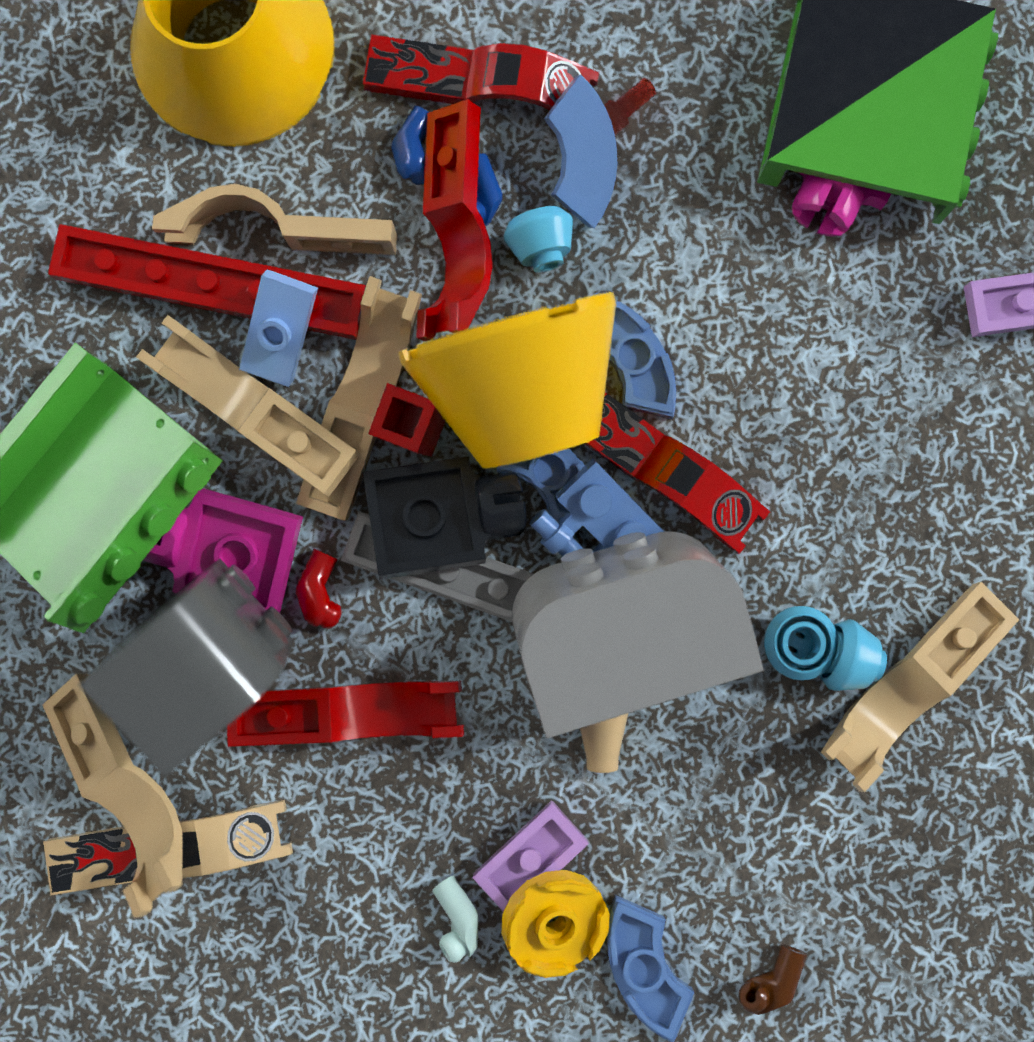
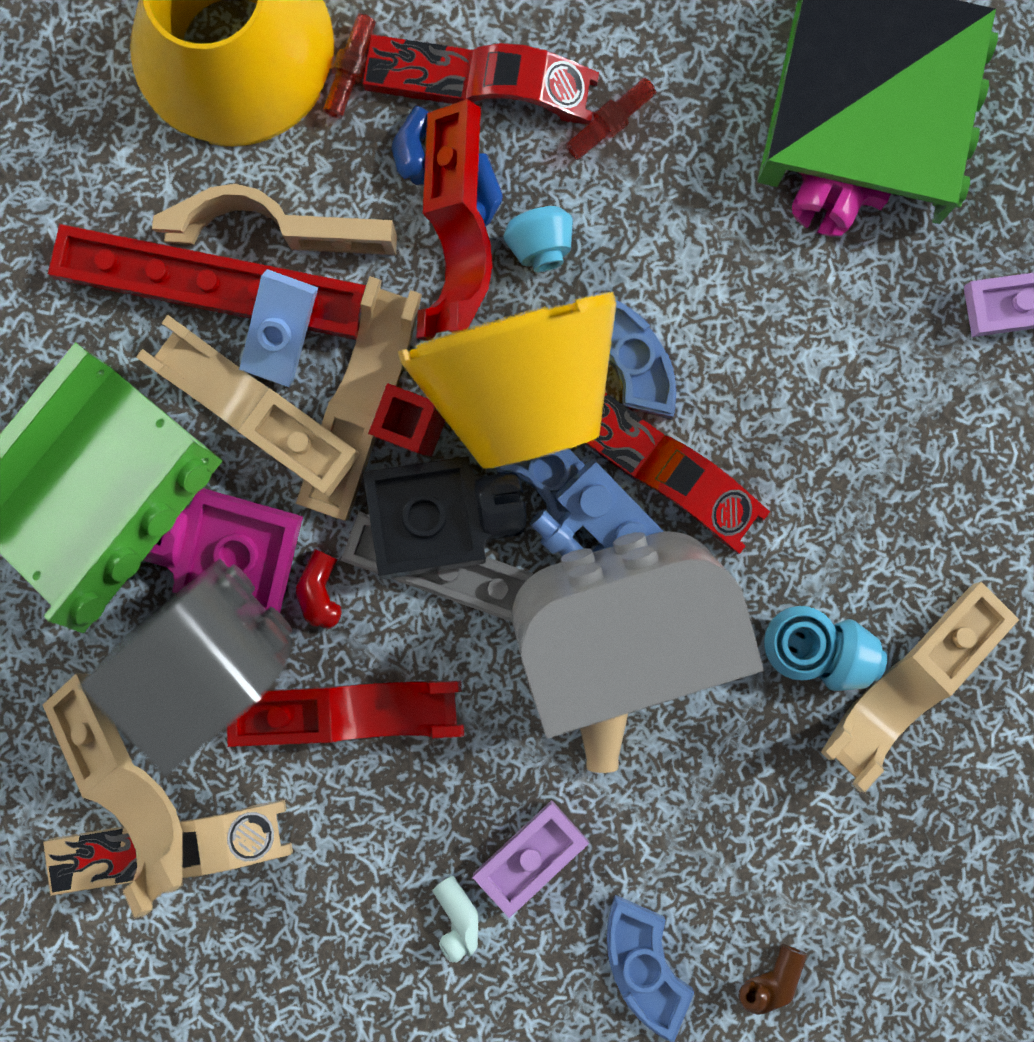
(349, 66): none -> clear red bar
(555, 946): yellow plate -> none
(586, 150): medium blue tile -> none

